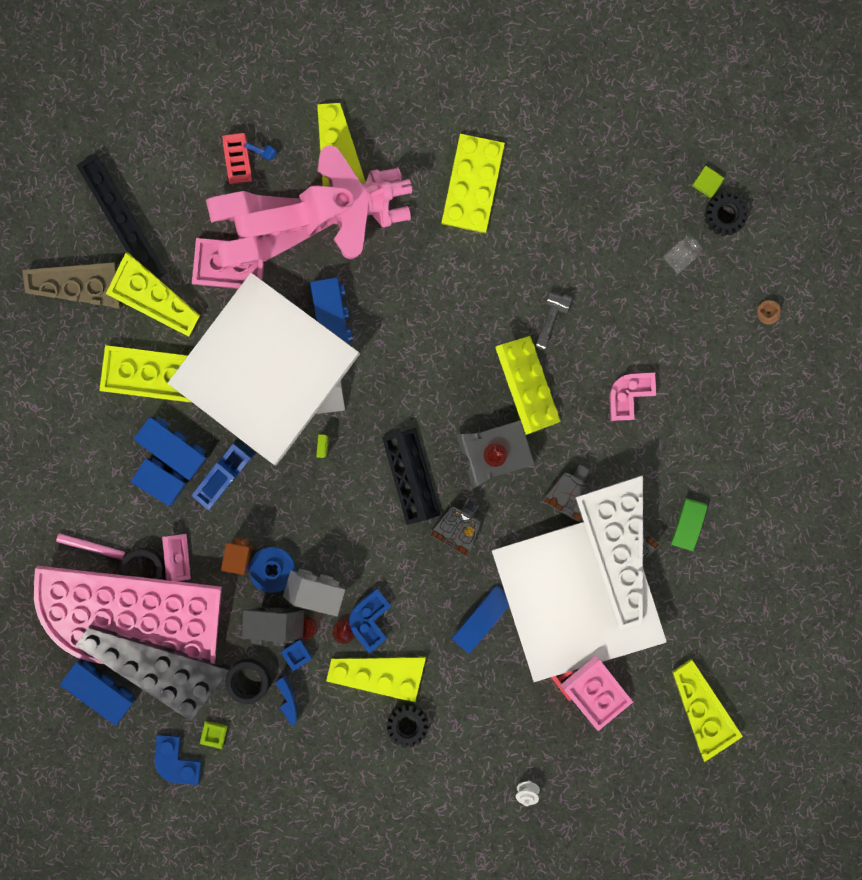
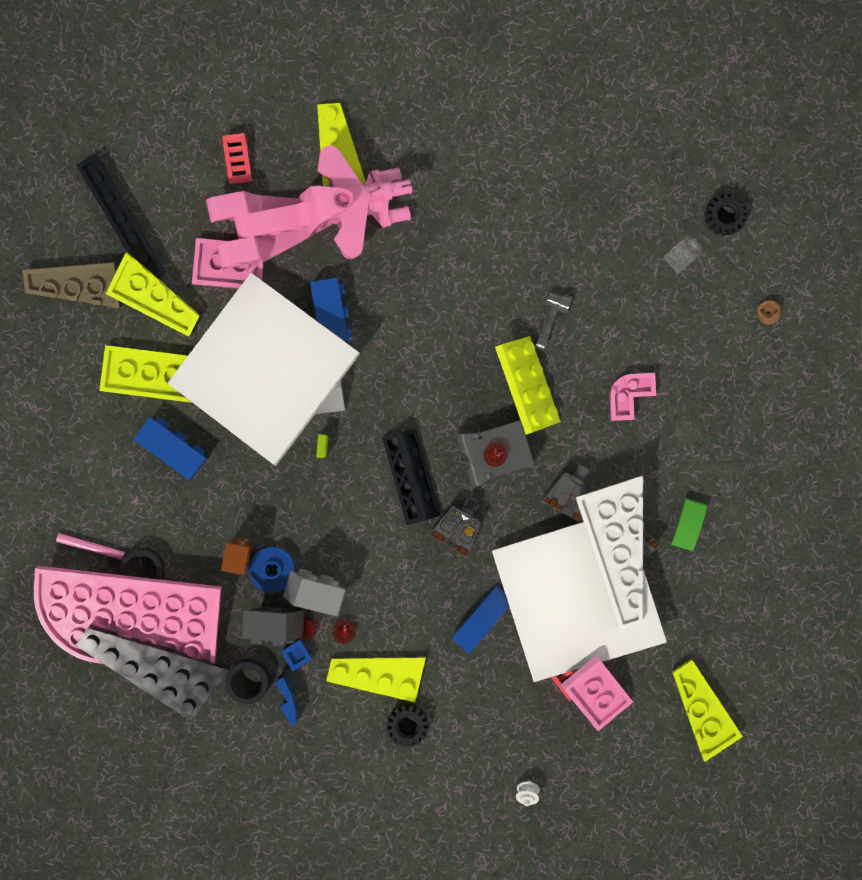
(98, 691): blue brick -> none
(159, 481): blue brick -> none
(170, 766): blue plate -> none
(176, 557): bright pink plate -> none
(213, 734): lime tile -> none
(223, 474): blue slope -> none
(268, 152): blue hand -> none
(363, 617): blue plate -> none
(472, 183): neon yellow plate -> none
(708, 182): lime tile -> none

